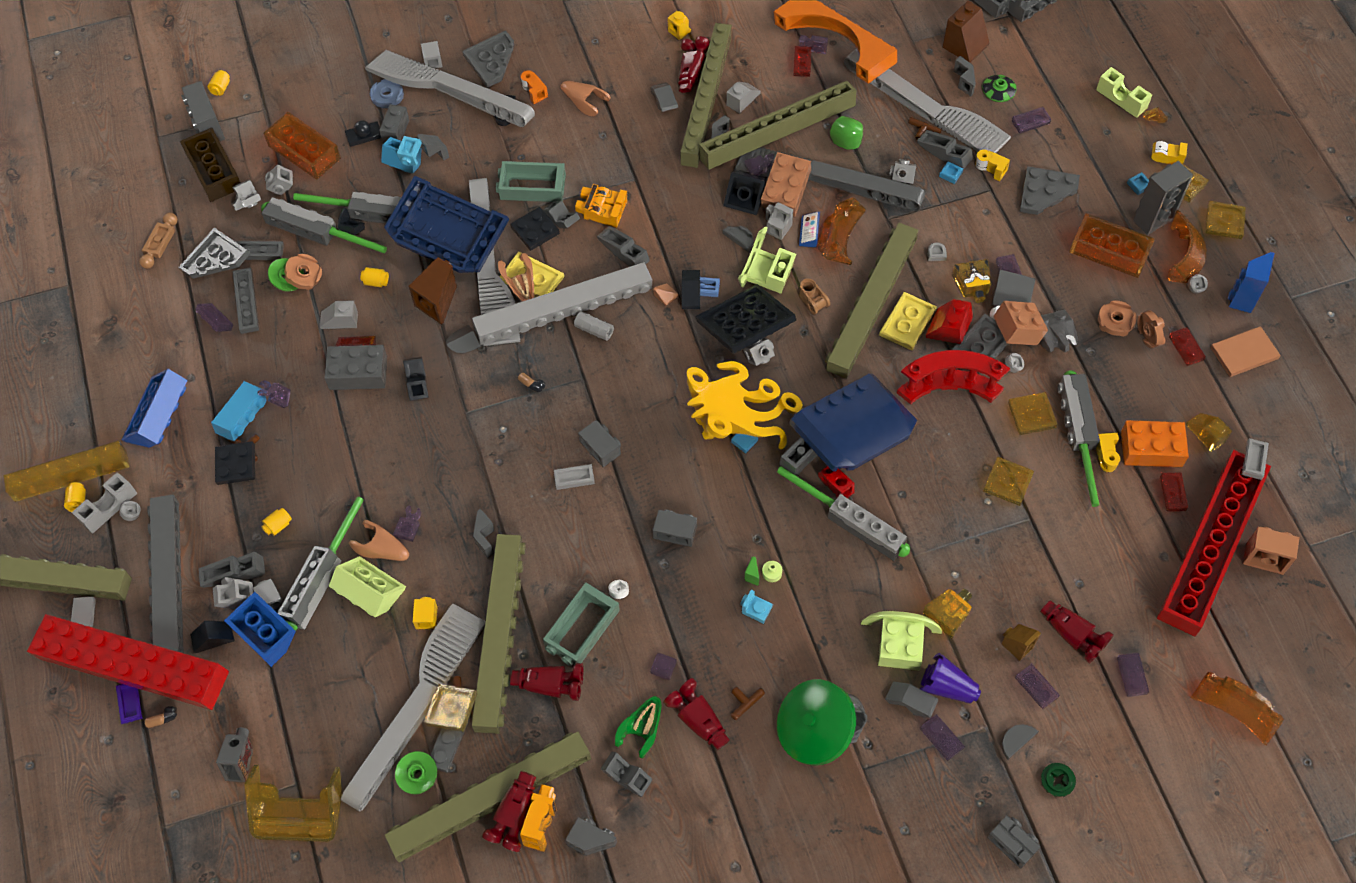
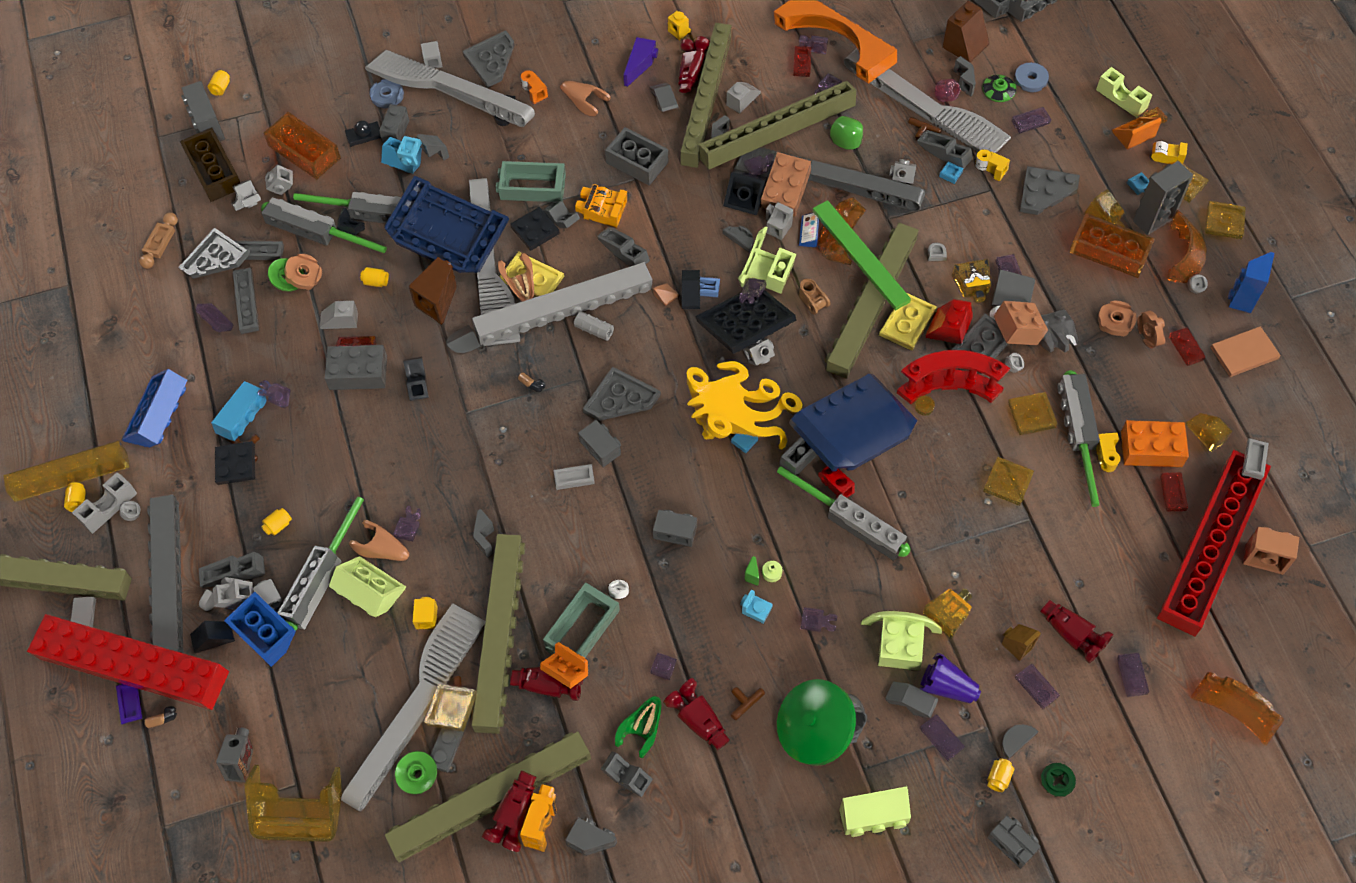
(207, 600): none -> light grey tile
(565, 666): none -> orange bracket
(619, 396): none -> dark grey plate
(637, 156): none -> dark grey brick
(640, 59): none -> dark purple slope
(752, 288): none -> plate
(814, 620): none -> clear purple plate
(827, 82): none -> clear purple plate
(862, 255): none -> bright green tile
(875, 811): none -> yellowish green slope
(925, 405): none -> clear yellow tile
(947, 90): none -> clear pink head
(1000, 775): none -> yellow brick
(1031, 69): none -> sand blue tile
(1106, 208): none -> clear yellow torso
(1137, 131): none -> orange slope

